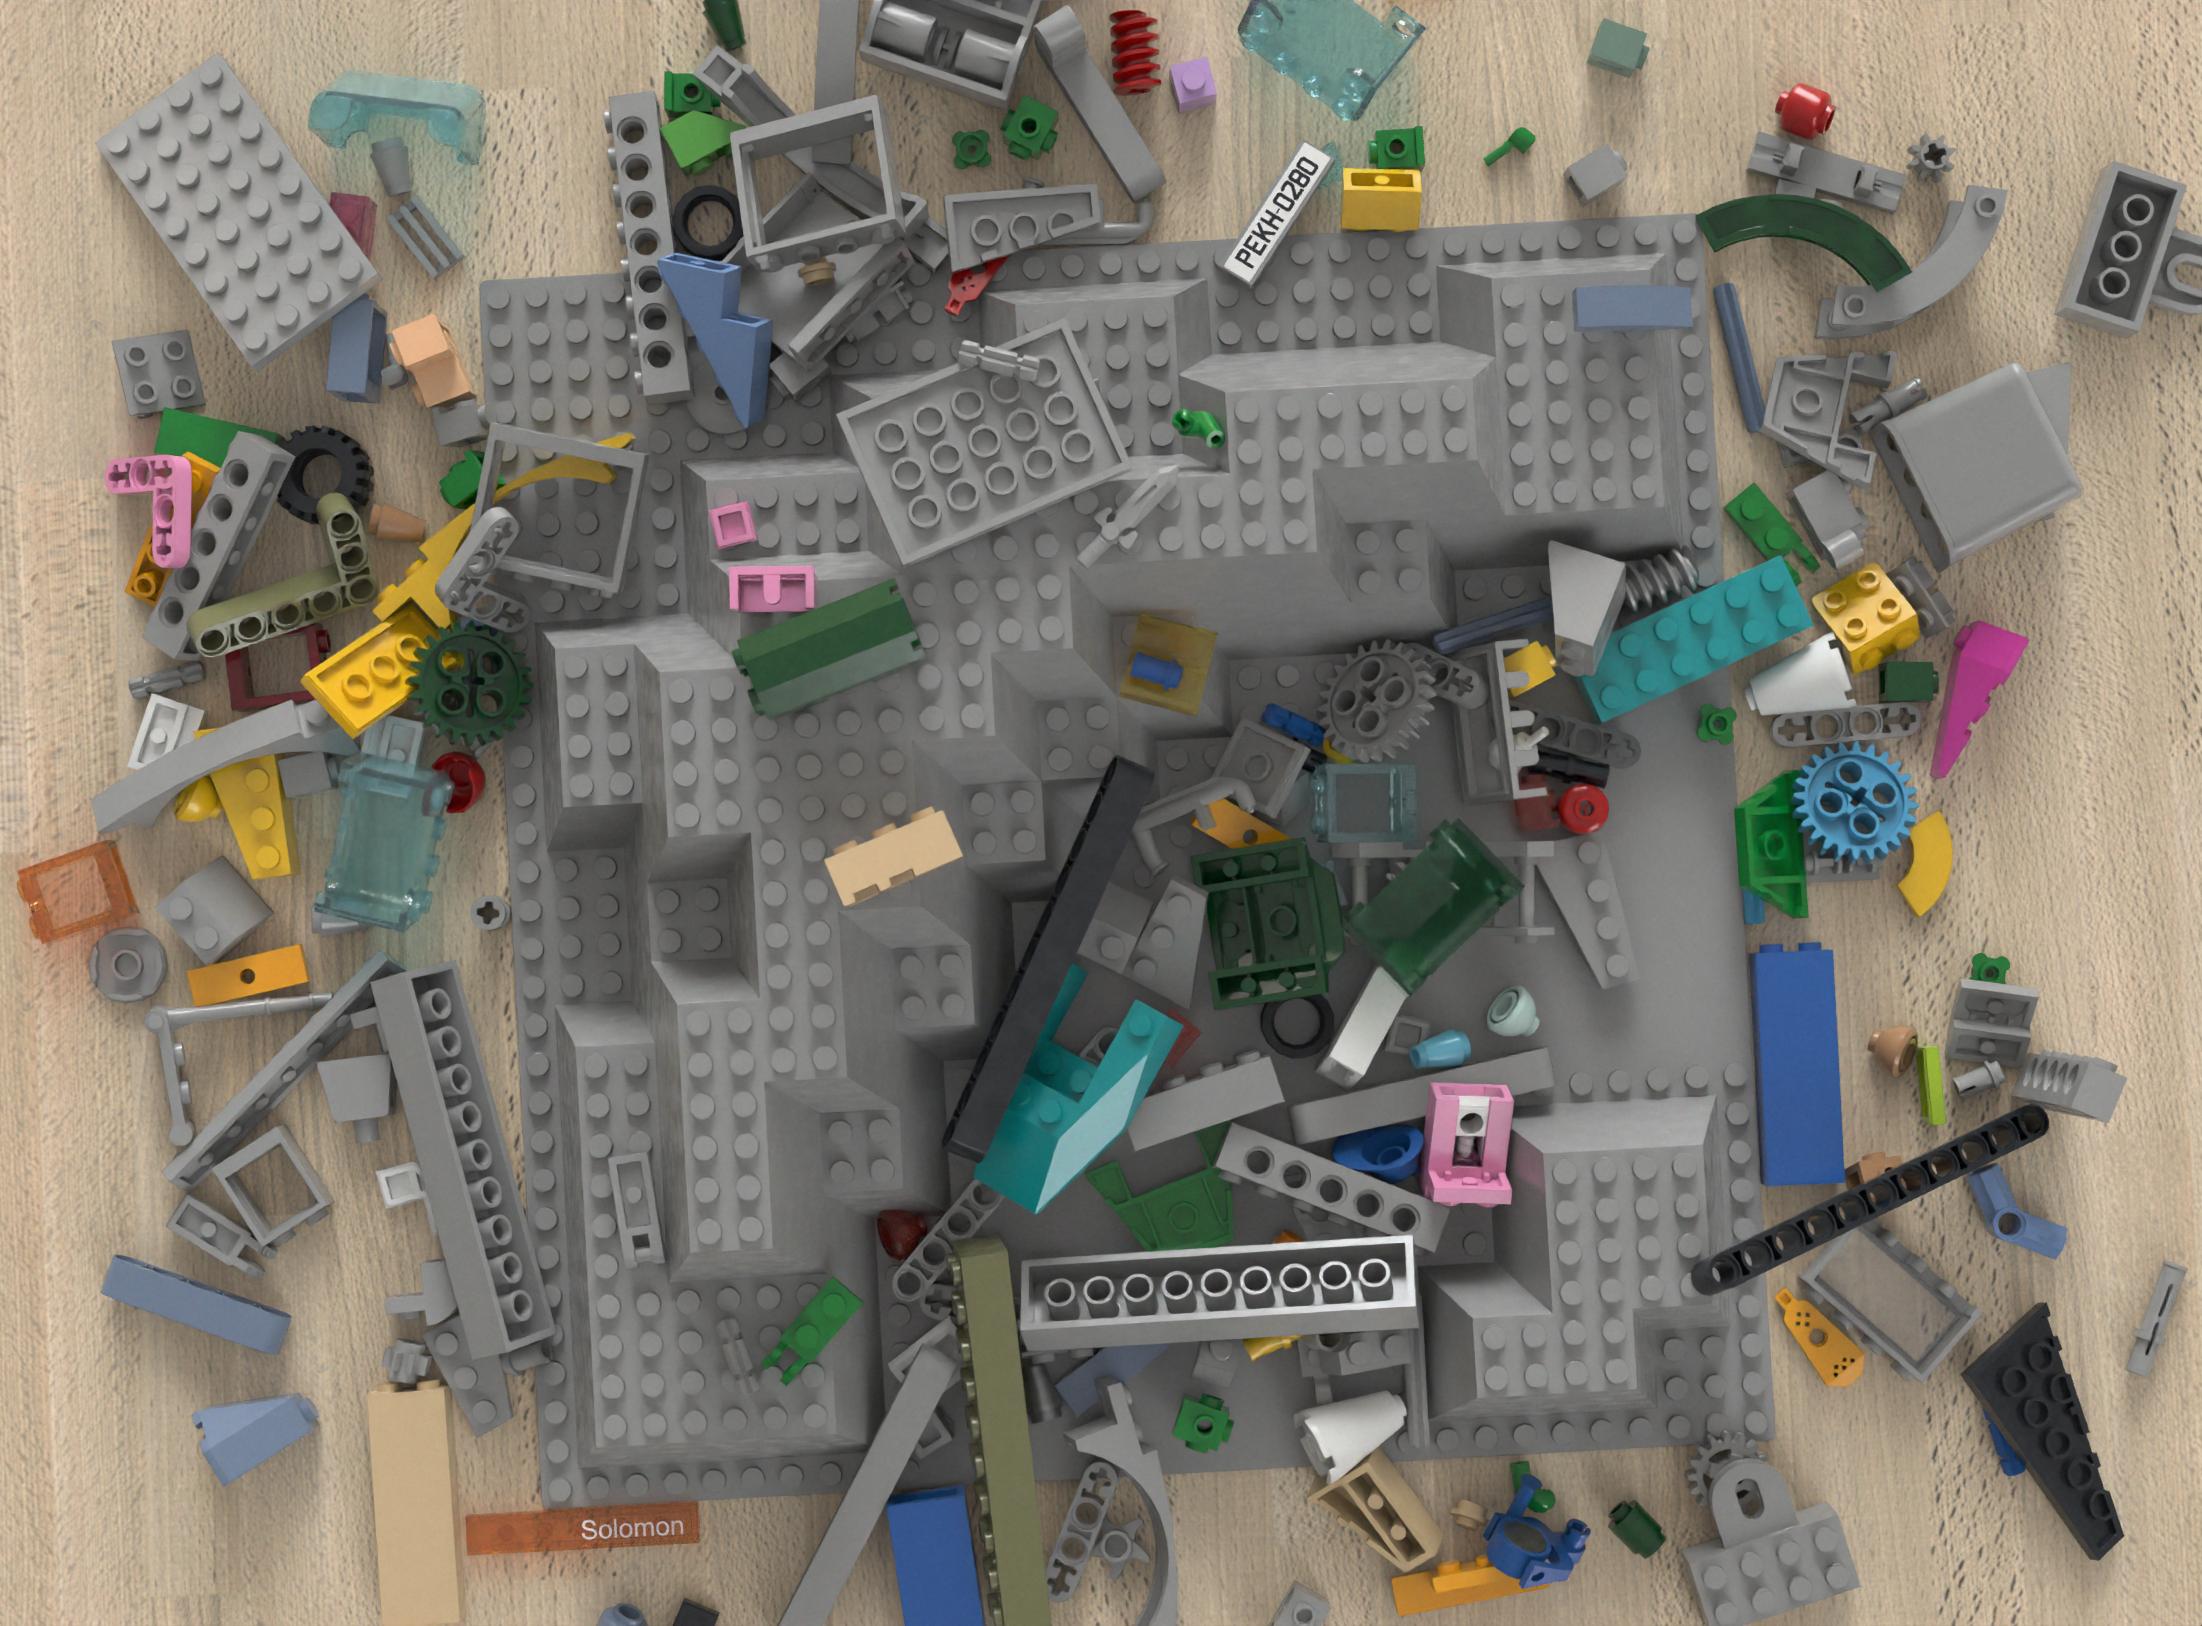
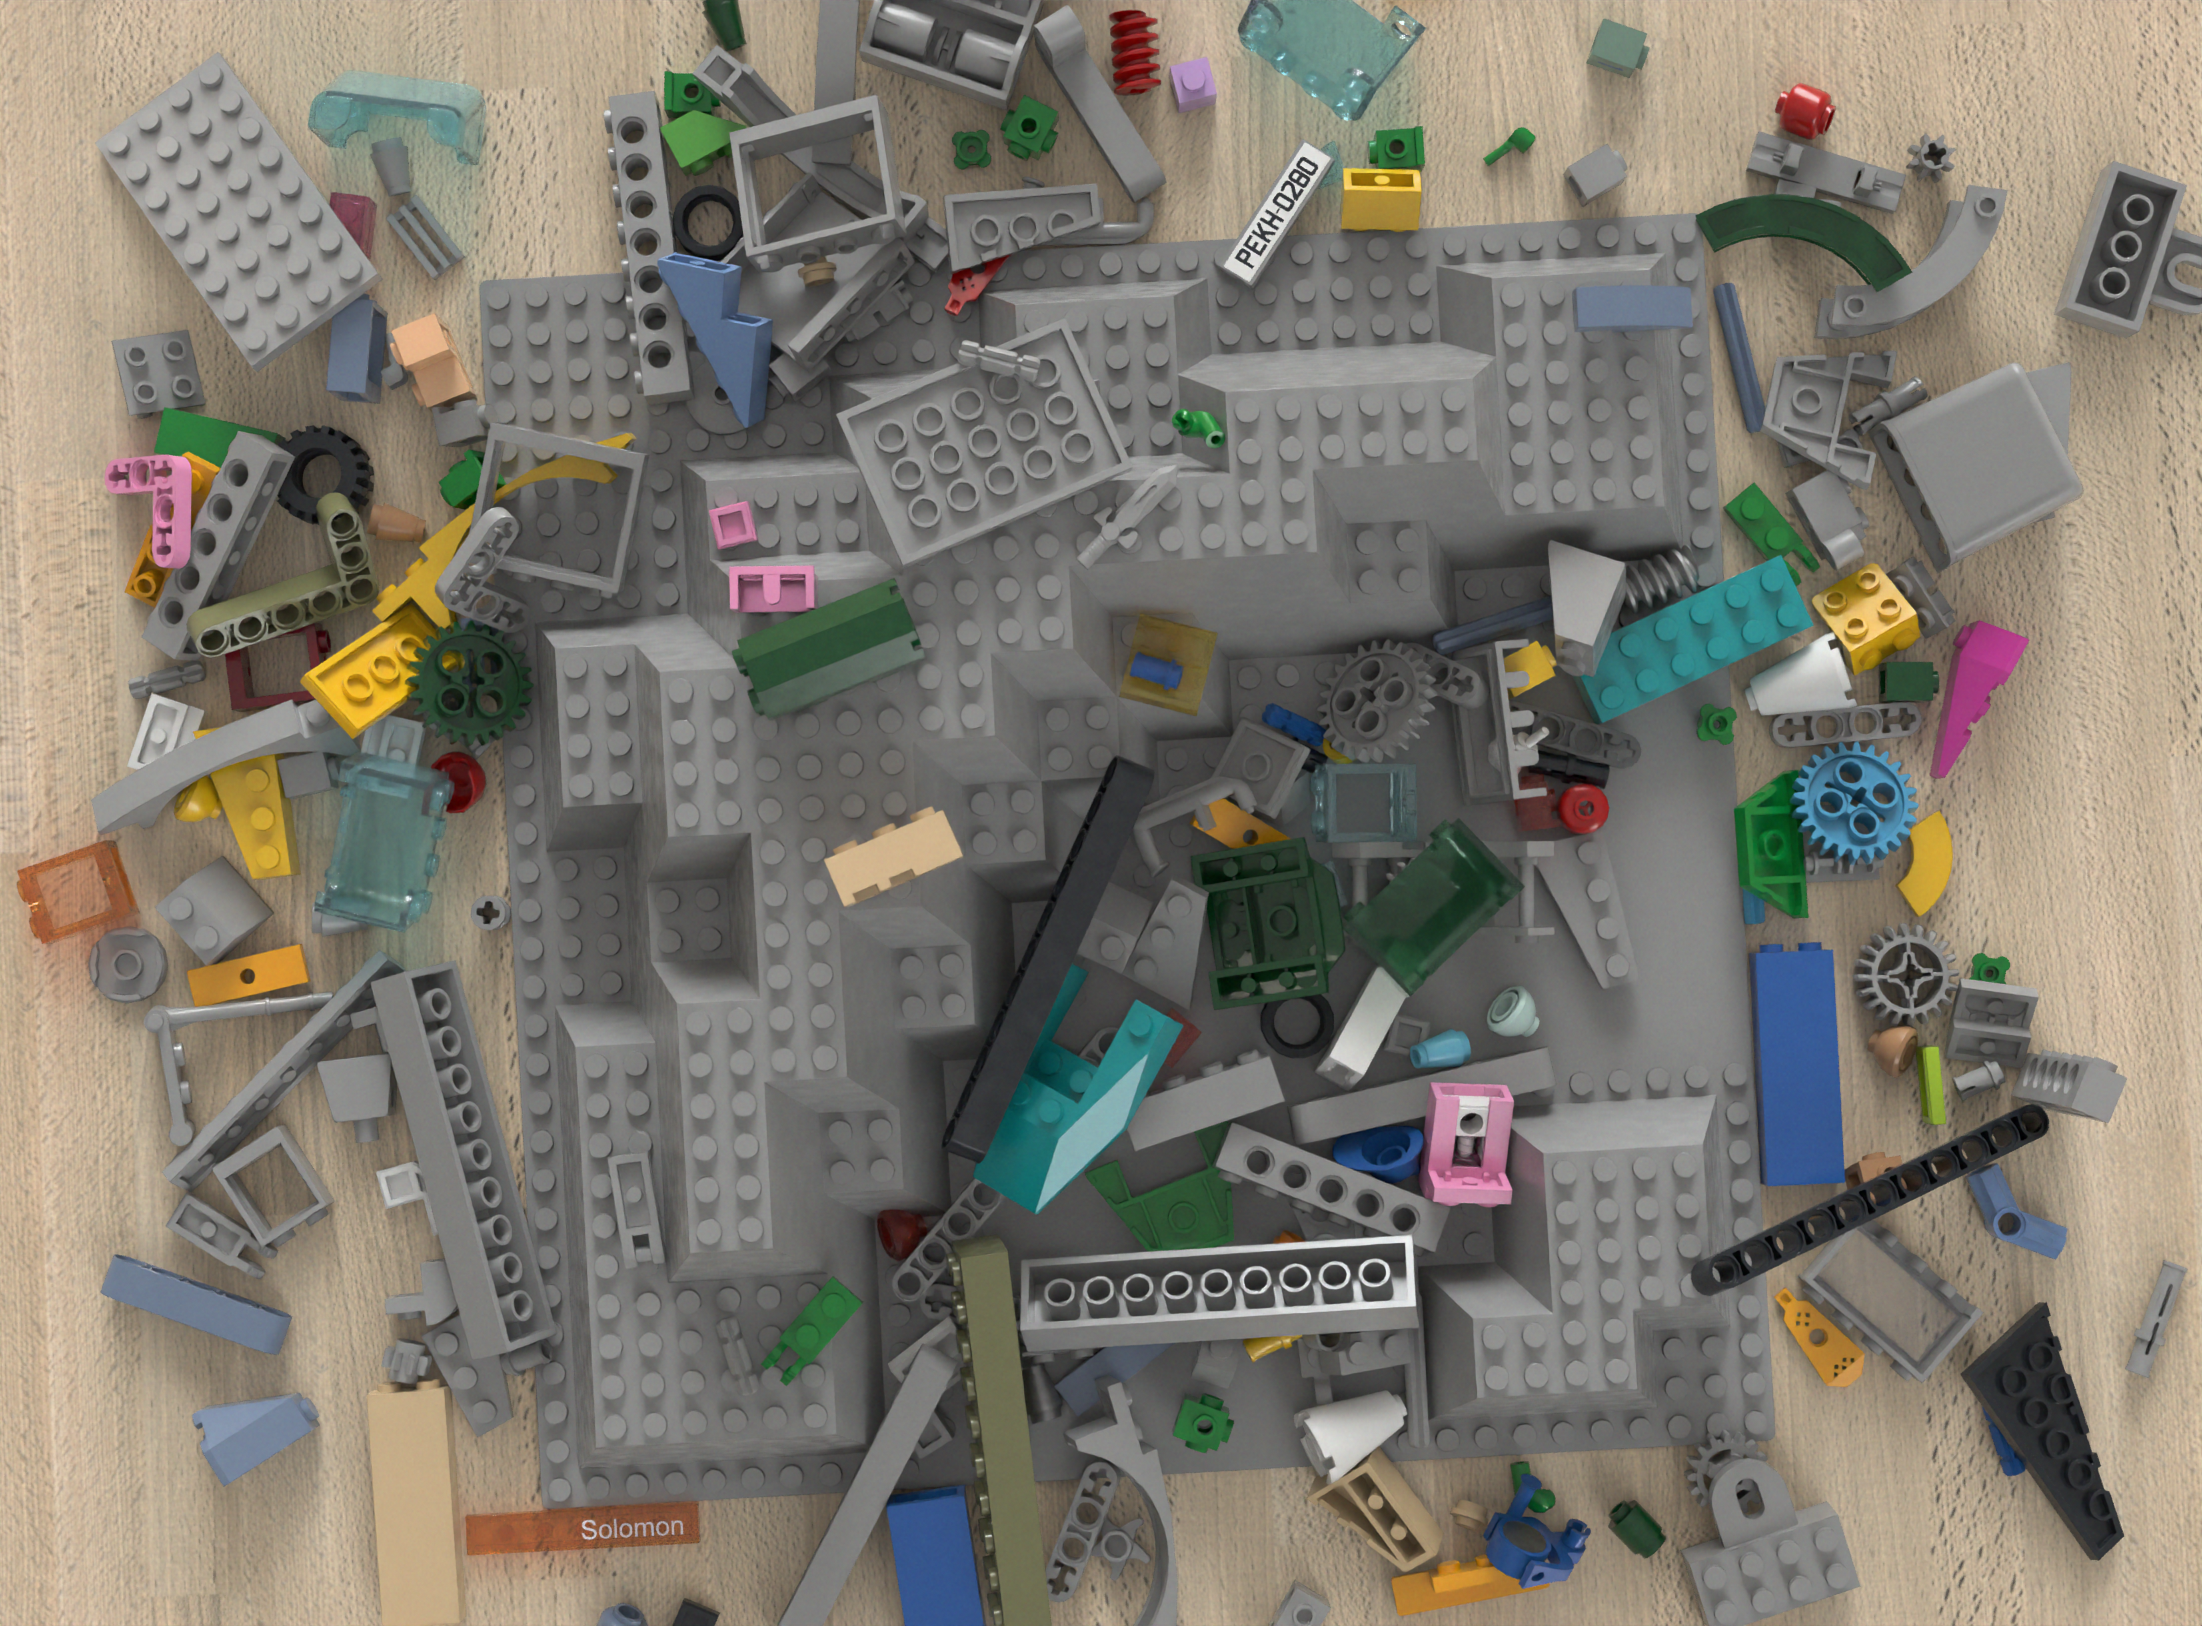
(1904, 956): none -> light grey gear

